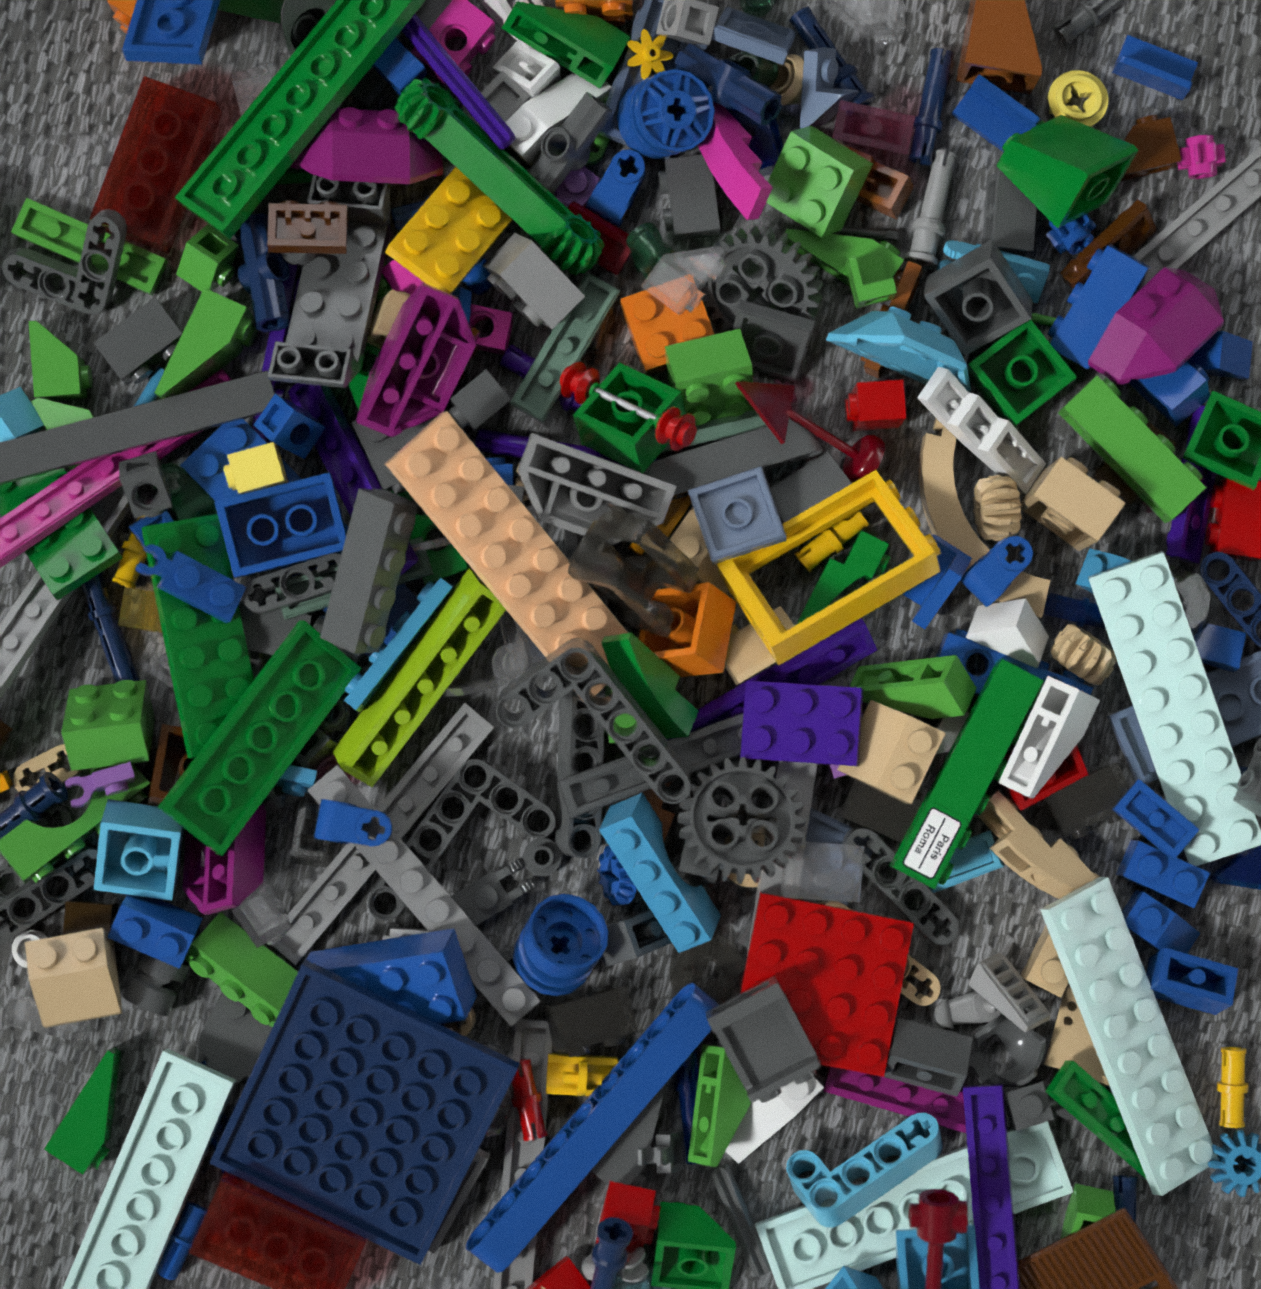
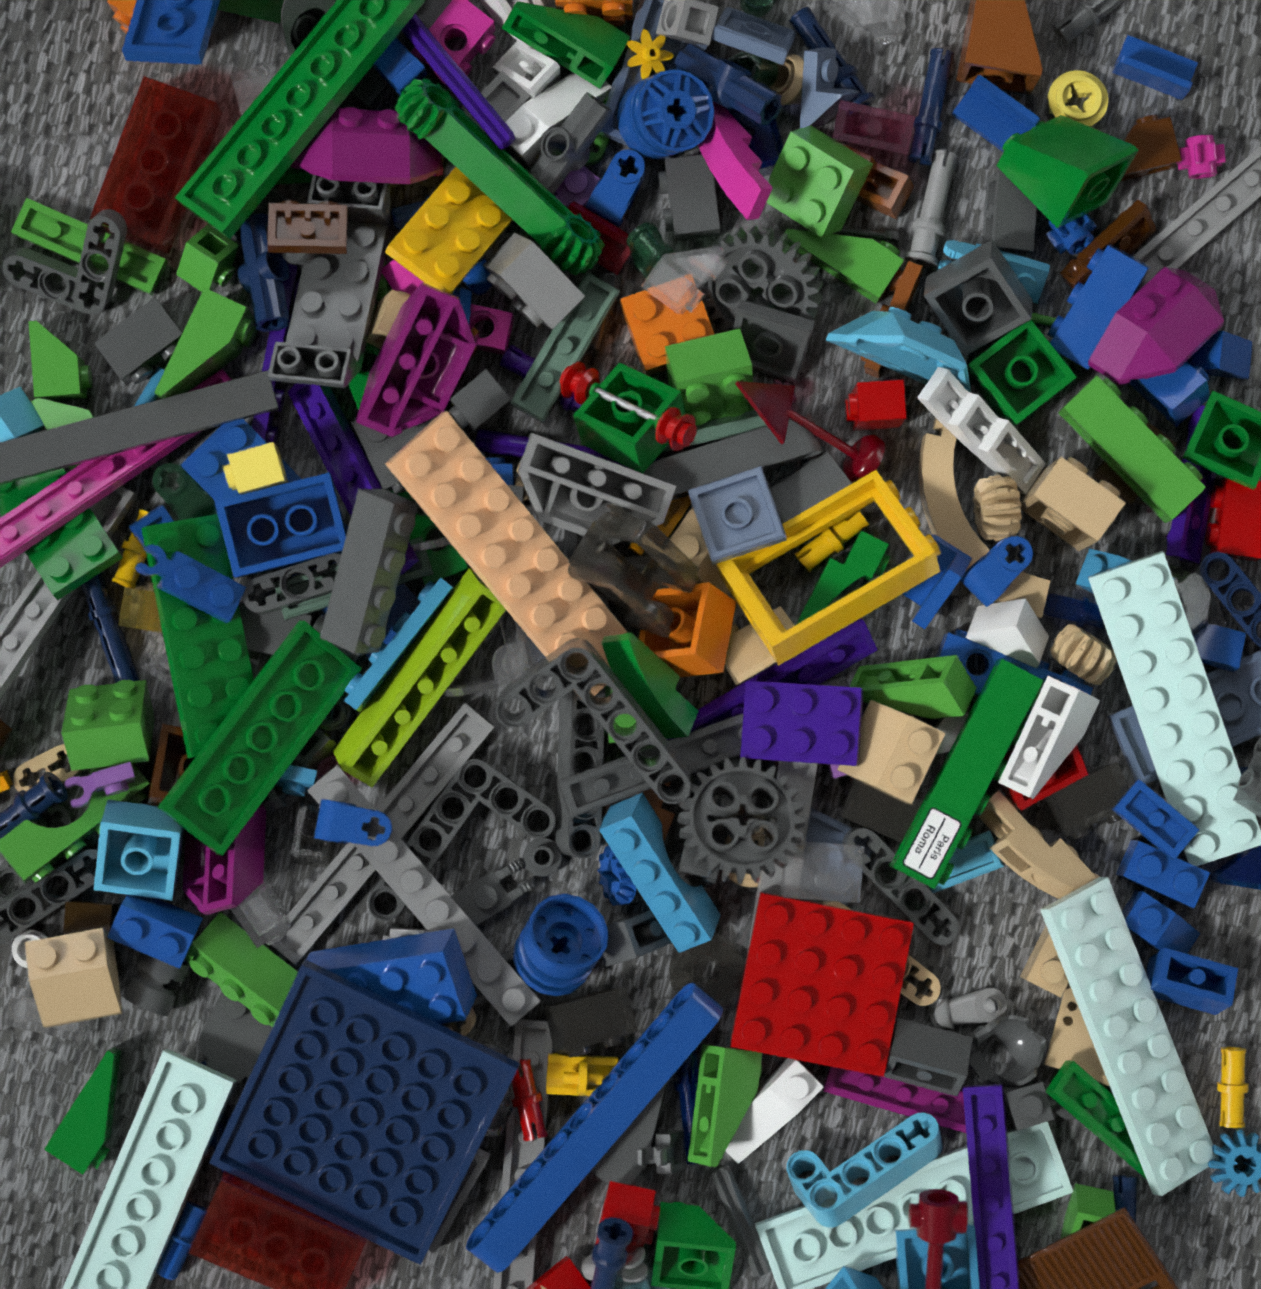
(144, 470): dark grey brick -> none
(289, 426): blue brick -> none
(764, 1040): dark grey panel -> none
(869, 280): bright green panel -> none
(1008, 992): light grey slope -> none

